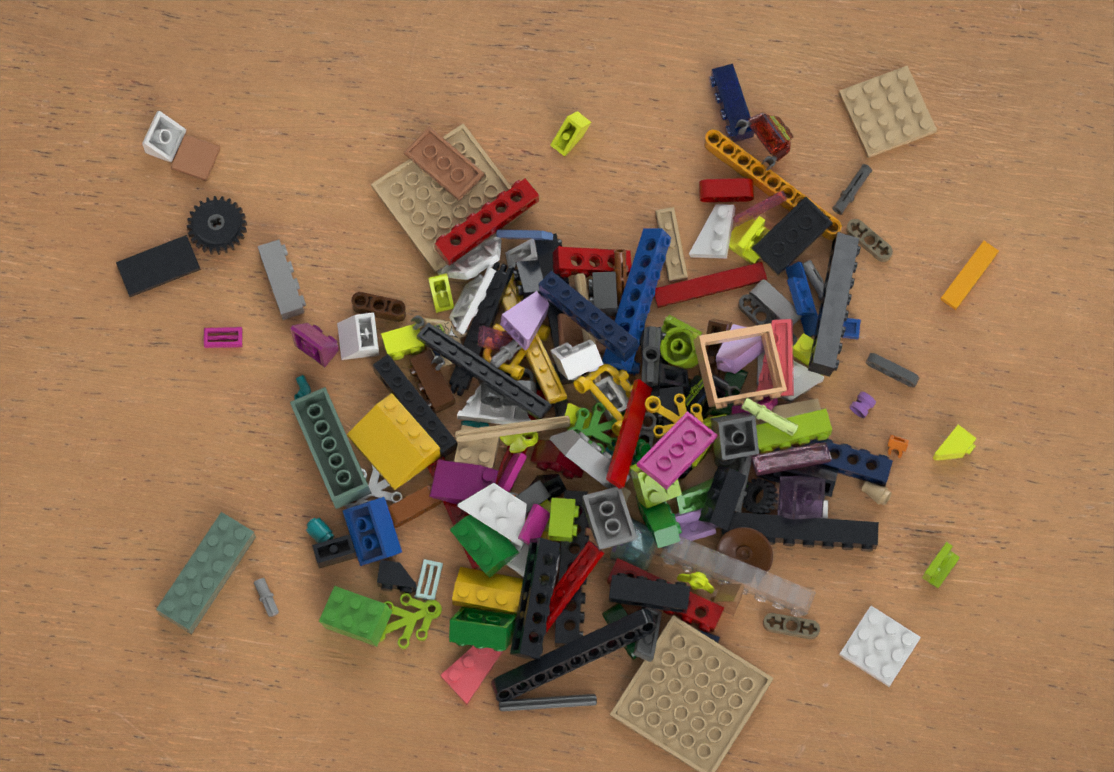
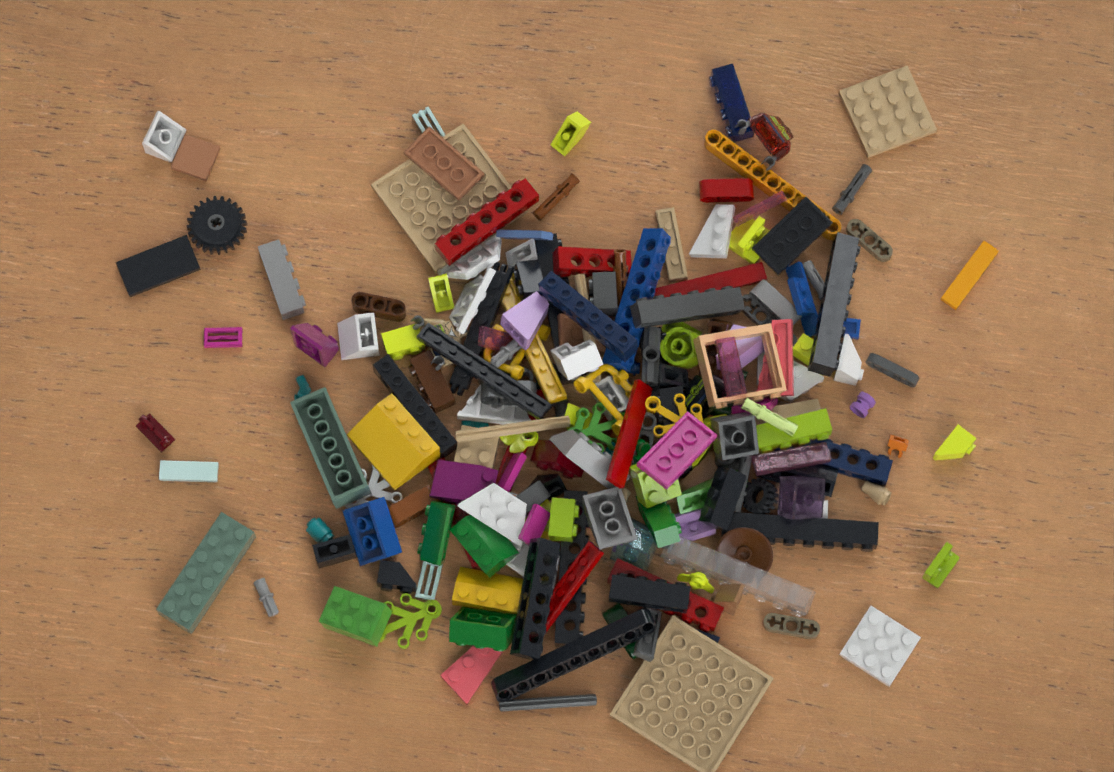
(155, 432): none -> dark red hinge
(188, 471): none -> light aqua tile
(422, 114): none -> light aqua tile
(436, 532): none -> green slope
(561, 192): none -> dark orange pin
(687, 307): none -> dark grey brick
(730, 366): none -> clear pink tile
(849, 366): none -> white slope

